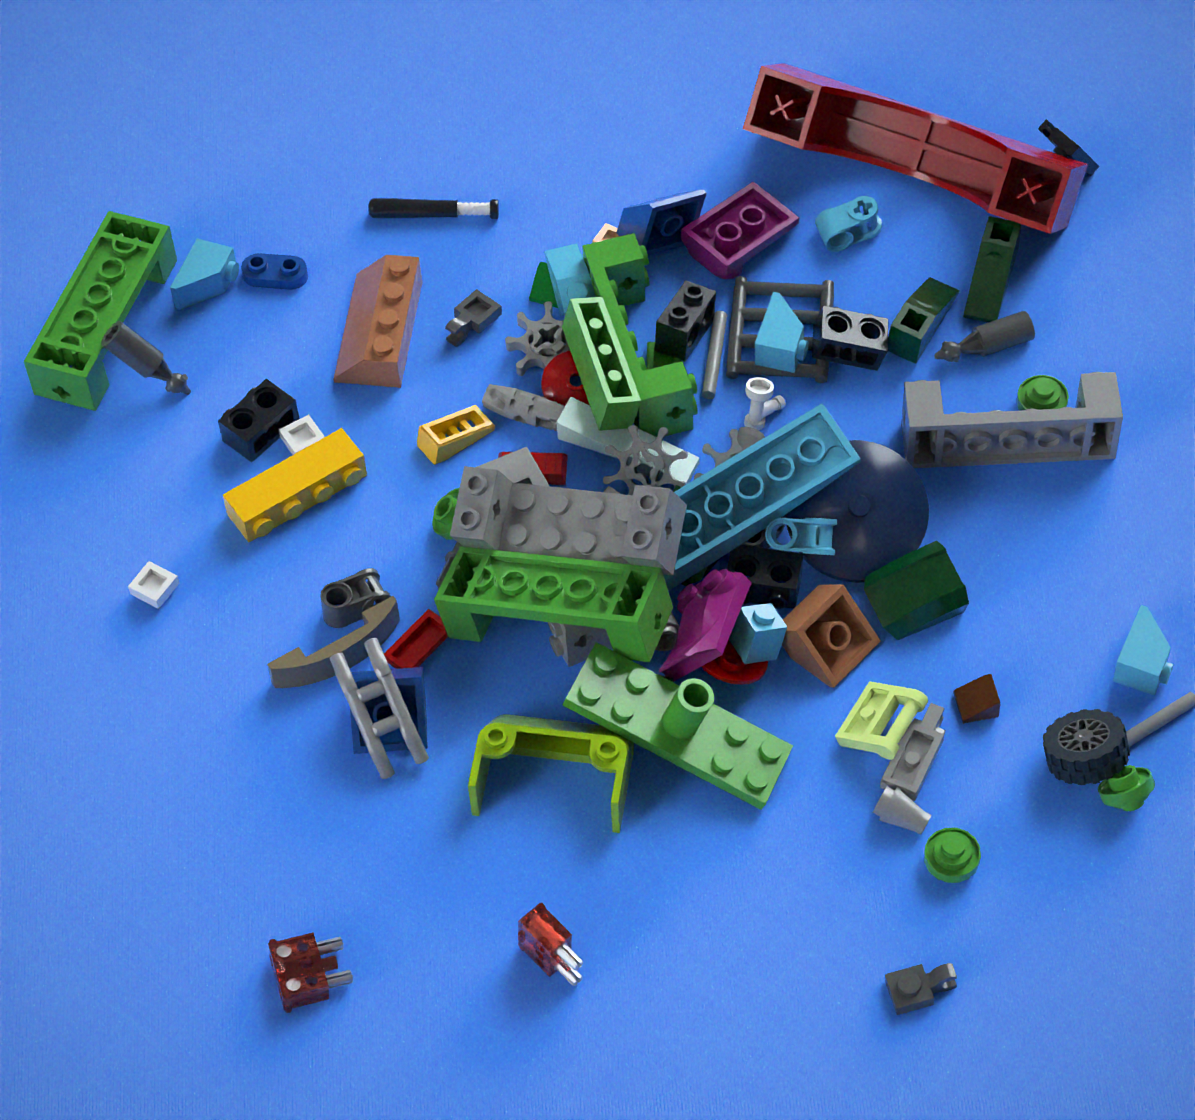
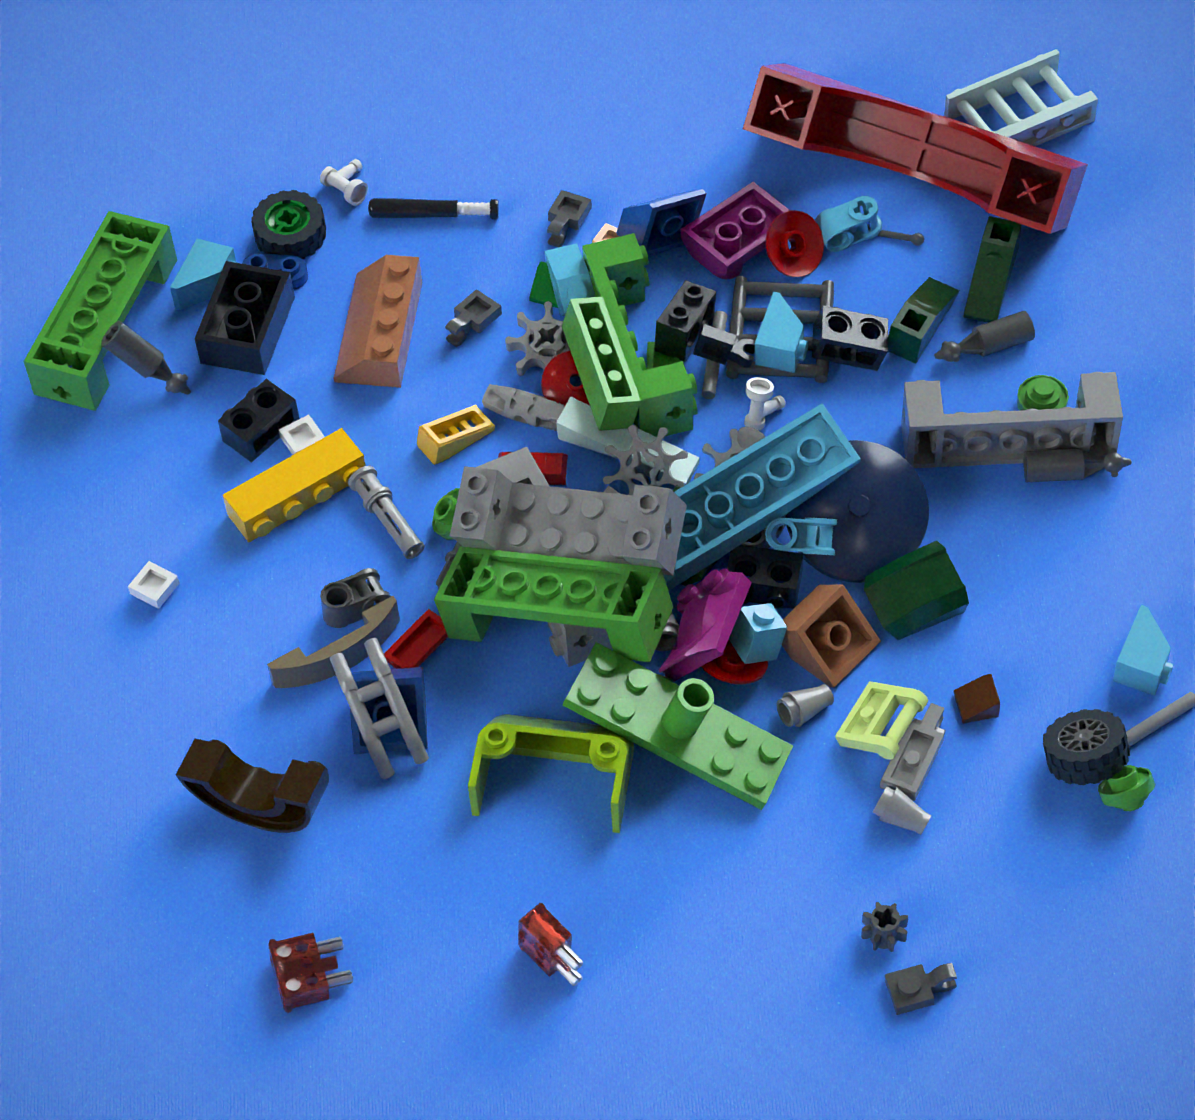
(245, 318): none -> black brick
(252, 793): none -> dark brown brick
(305, 222): none -> black wheel
(354, 190): none -> white piece
(378, 500): none -> light grey pin
(565, 213): none -> dark grey plate
(721, 346): none -> black plate
(802, 705): none -> light grey cone
(805, 242): none -> red dish
(886, 917): none -> dark grey gear
(917, 238): none -> dark grey hinge
(952, 855): bright green plate -> none
(1046, 122): none -> light aqua fence
(1066, 146): black plate -> none
(1069, 464): none -> dark grey wheel

